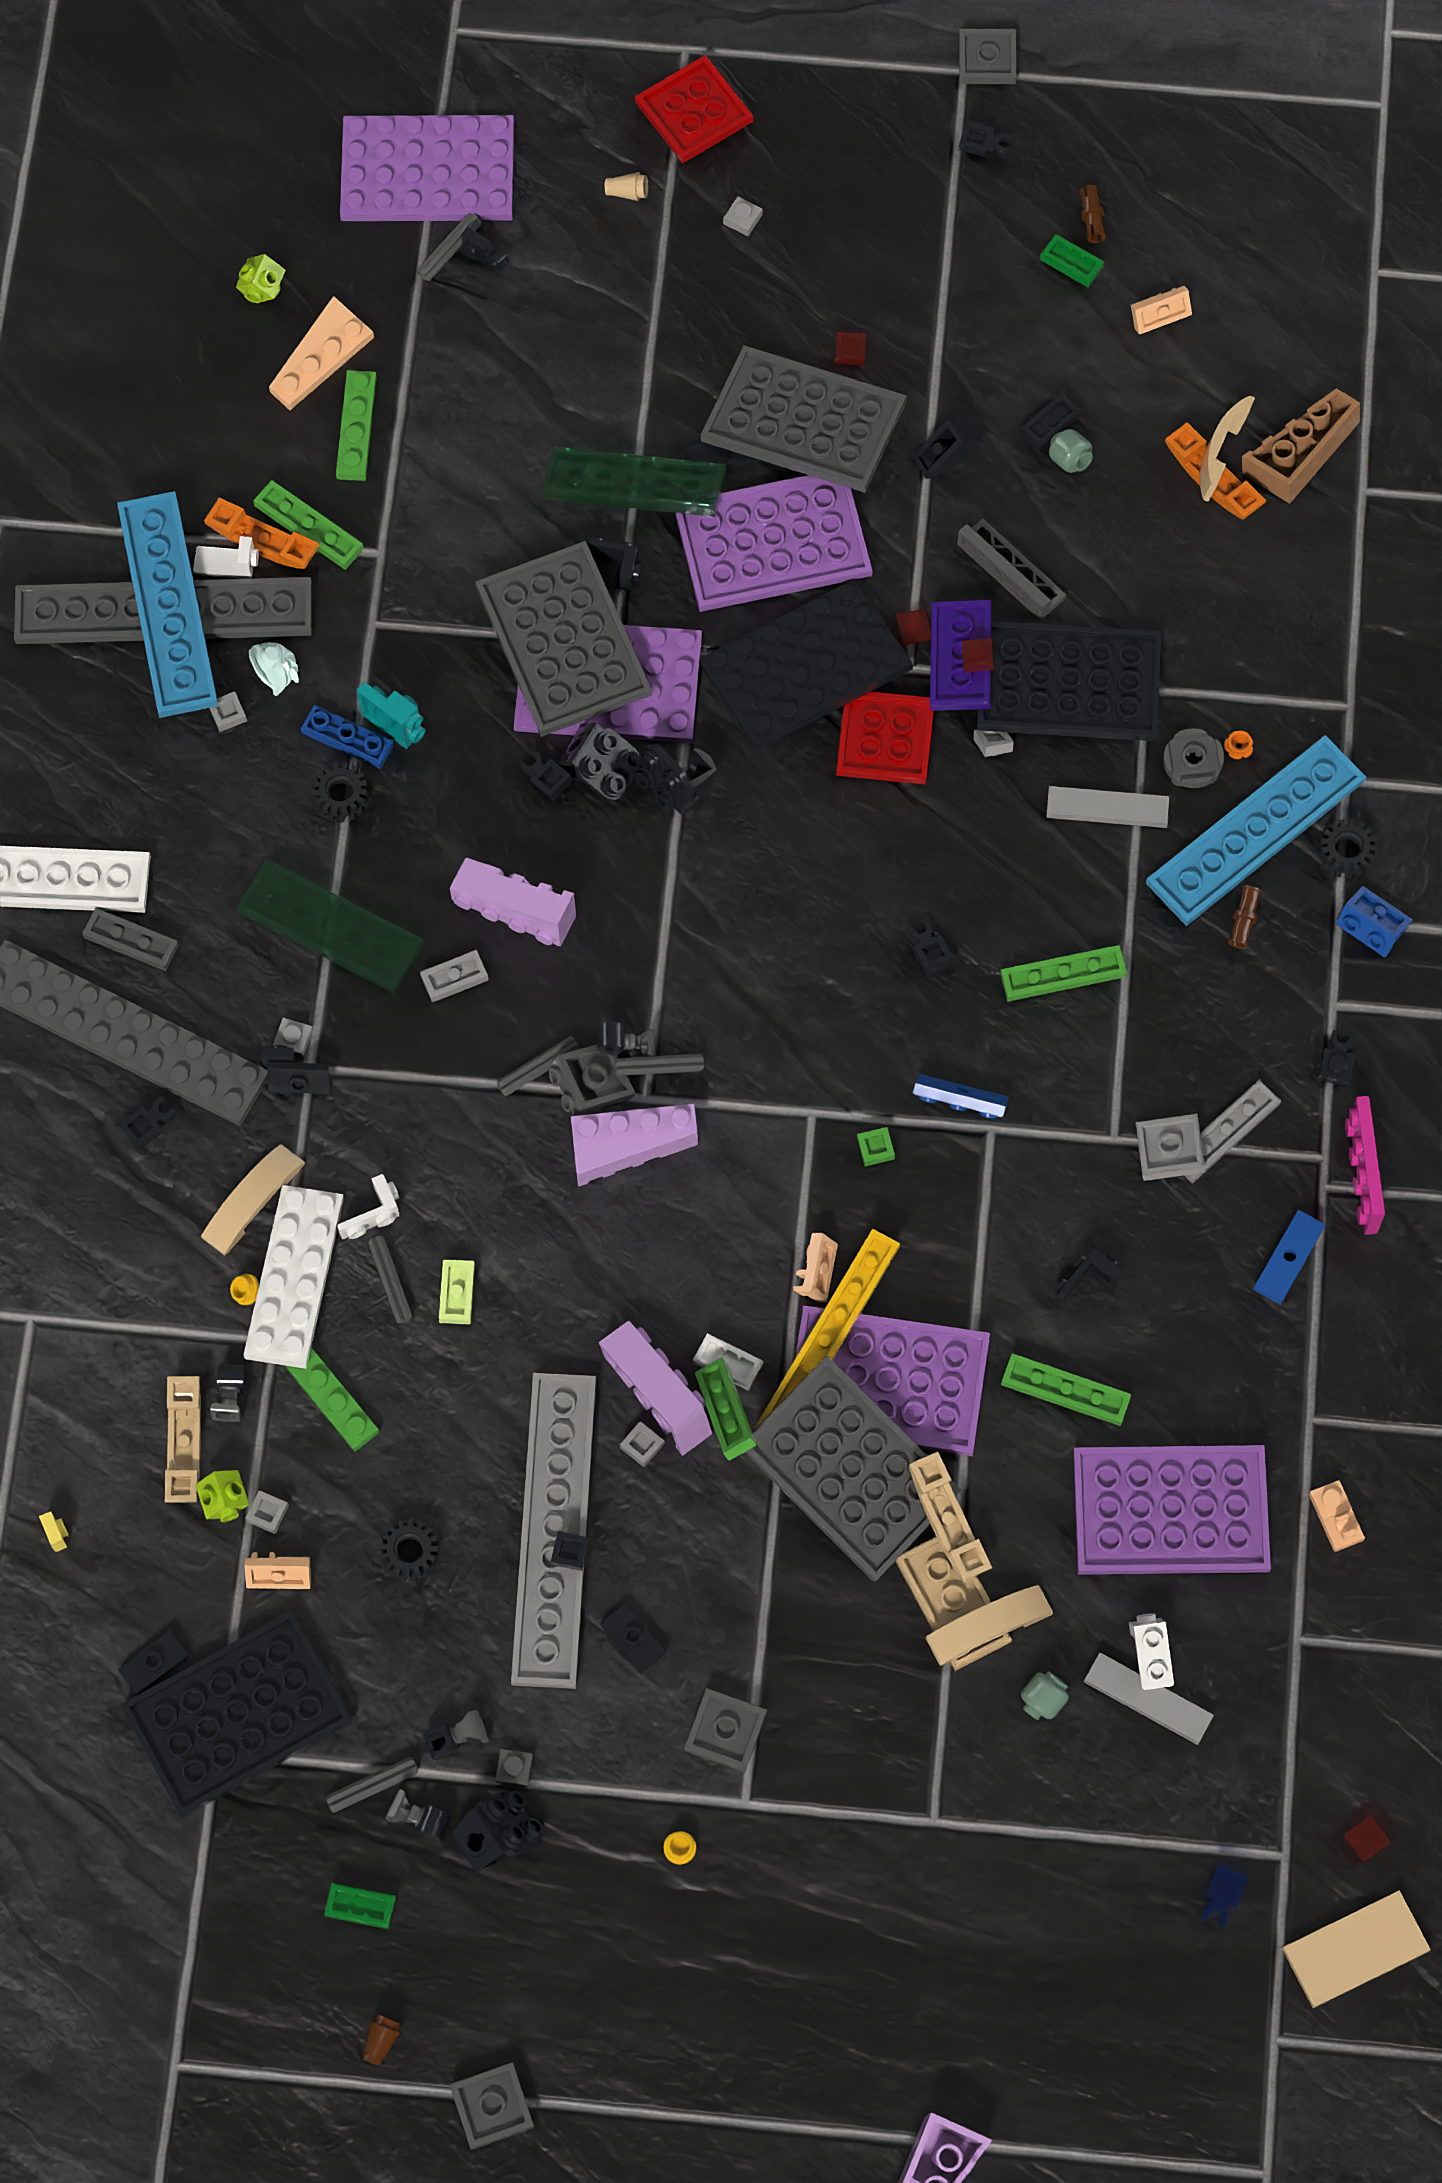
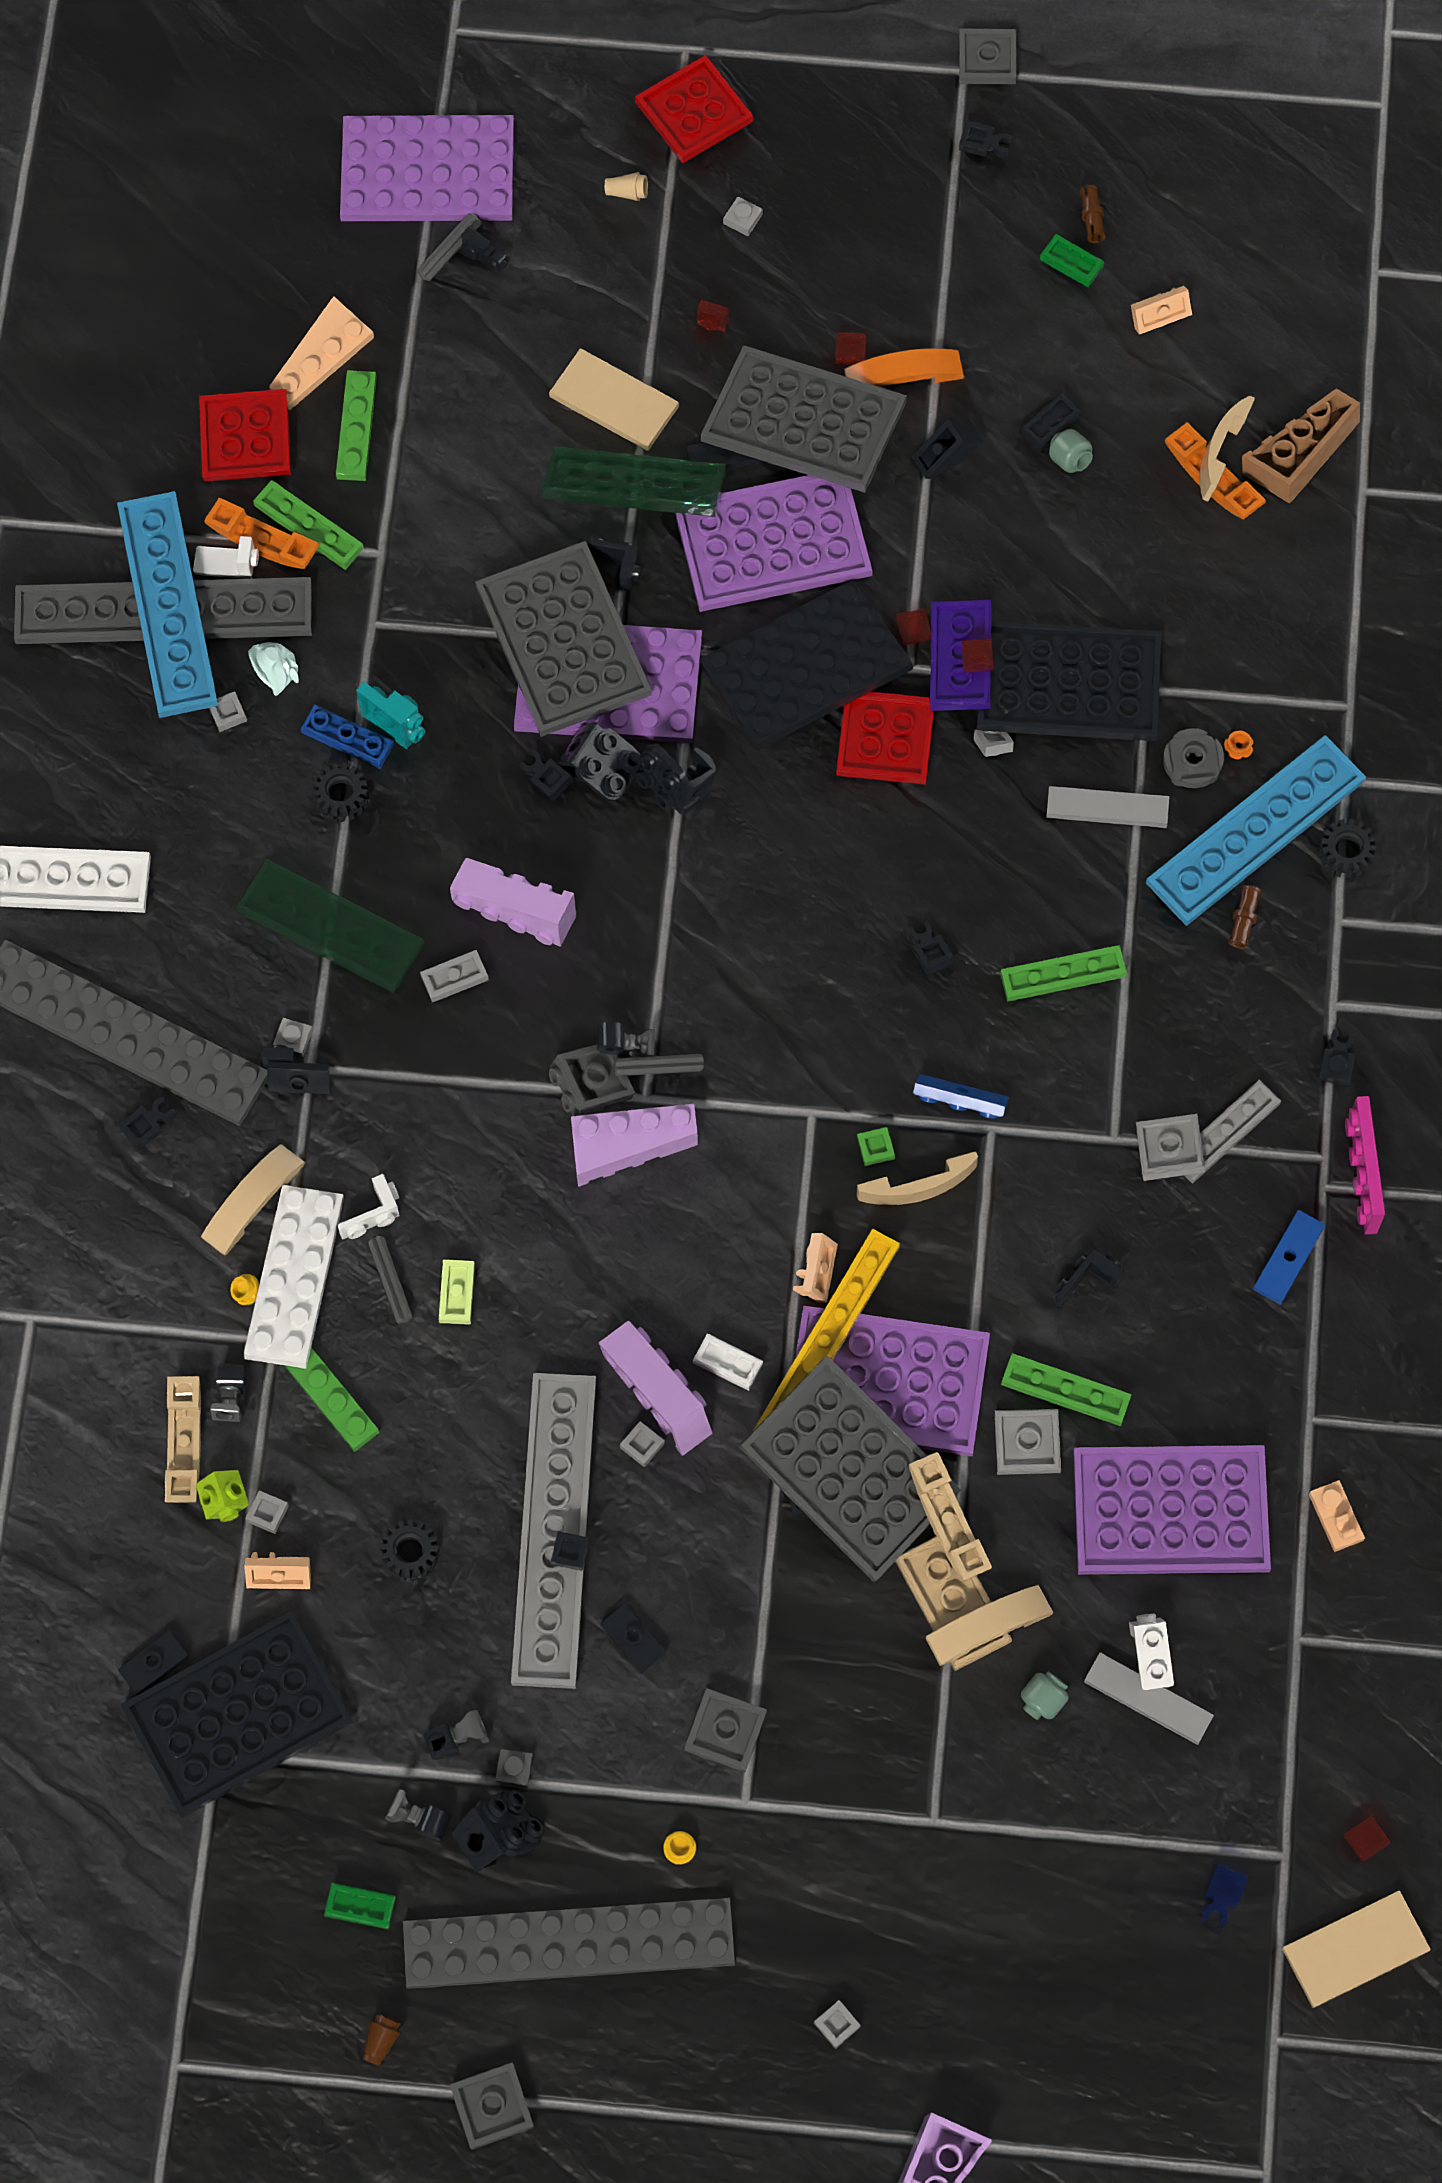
(54, 1530): light yellow plate -> none
(130, 939): dark grey plate -> none
(245, 435): none -> red plate
(260, 279): lime brick -> none
(372, 1784): dark grey axle -> none
(535, 1067): dark grey axle -> none
(568, 1943): none -> dark grey plate
(614, 399): none -> tan tile
(712, 316): none -> clear red plate
(725, 1409): bright green plate -> none
(837, 2024): none -> light grey plate
(880, 1193): none -> tan slope
(908, 367): none -> orange slope
(1007, 573): dark grey fence -> none
(1027, 1441): none -> light grey tile
(1373, 921): blue bracket -> none

